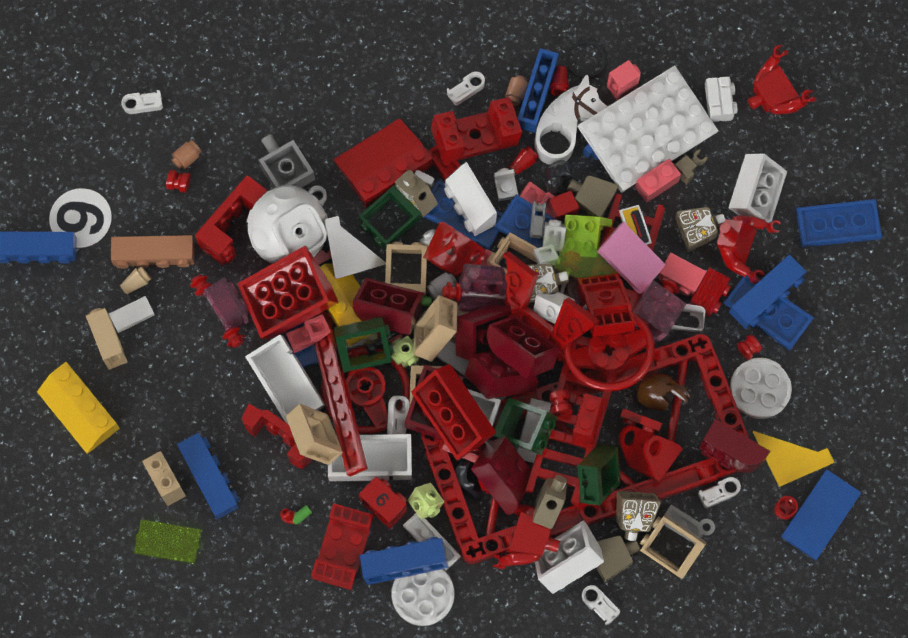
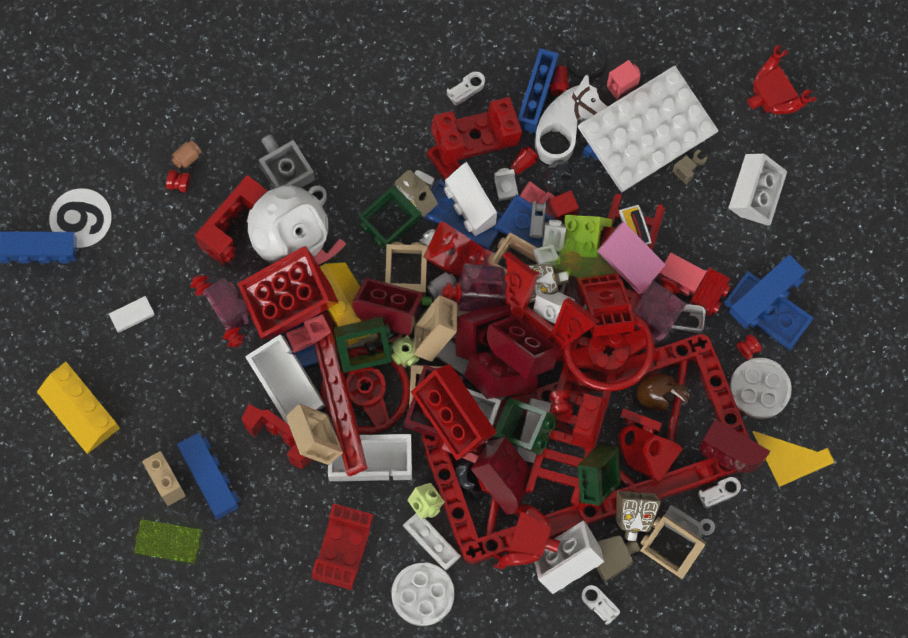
(106, 338): tan window -> none
(135, 280): tan cone -> none
(145, 102): white piece -> none
(152, 251): nougat brick -> none
(295, 517): arm -> none
(347, 252): white sticker -> none
(381, 160): red slope -> none
(383, 502): red brick -> none
(397, 418): white piece -> none
(404, 560): blue brick -> none
(517, 89): nougat brick -> none
(553, 496): dark tan torso -> none
(593, 195): dark tan torso -> none
(657, 180): coral brick -> none
(698, 226): dark tan torso -> none
(719, 99): white brick -> none
(736, 241): red torso -> none
(788, 504): red wheel -> none
(821, 515): blue tile -> none
(838, 223): blue tile -> none

